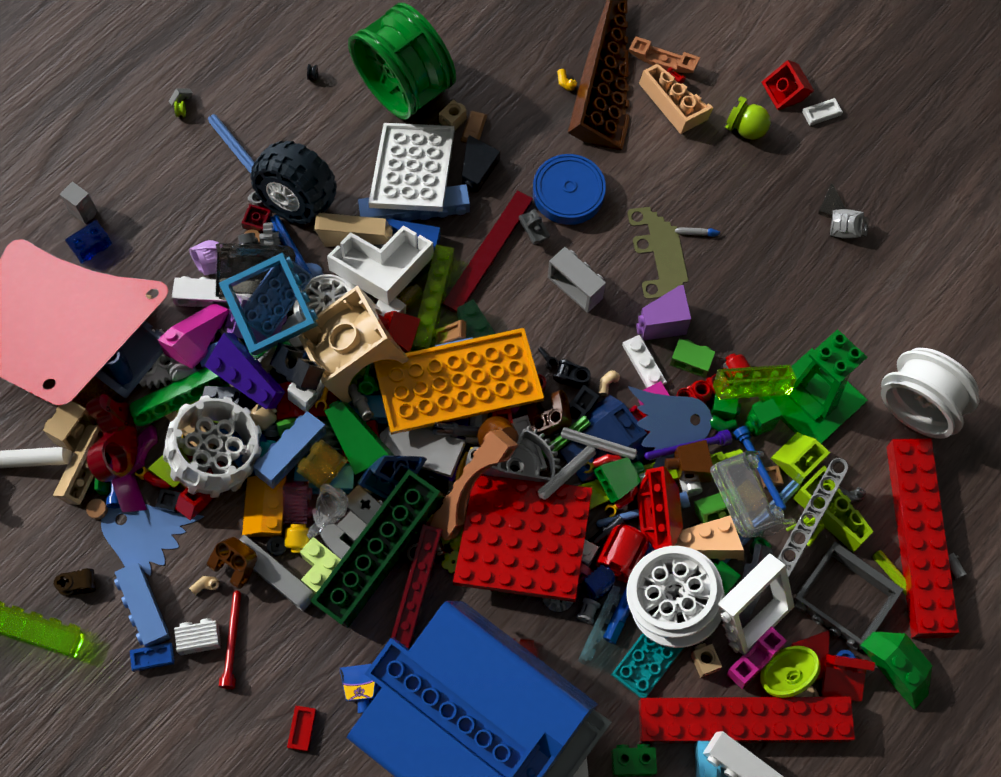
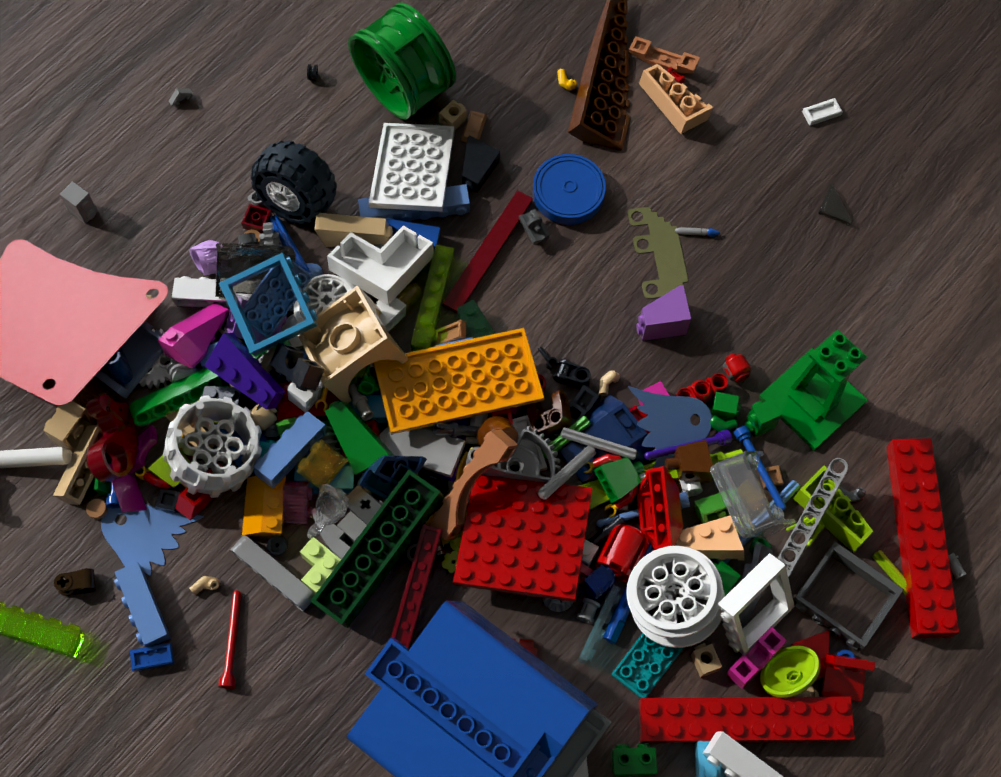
(88, 241): clear blue brick -> none
(180, 109): lime bush -> none
(197, 637): white brick -> none
(230, 140): medium blue axle -> none
(237, 556): reddish brown piece -> none
(296, 537): yellow head -> none
(301, 728): red tile -> none
(358, 686): blue torso -> none
(401, 328): red torso -> none
(576, 279): light grey piece -> none
(643, 361): white plate -> none
(692, 357): bright green brick -> none
(749, 120): lime tile -> none
(754, 381): clear neon green brick -> none
(787, 85): red slope -> none
(800, 457): lime slope -> none
(848, 224): light grey piece -> none
(901, 664): green wedge -> none
(930, 392): white wheel -> none

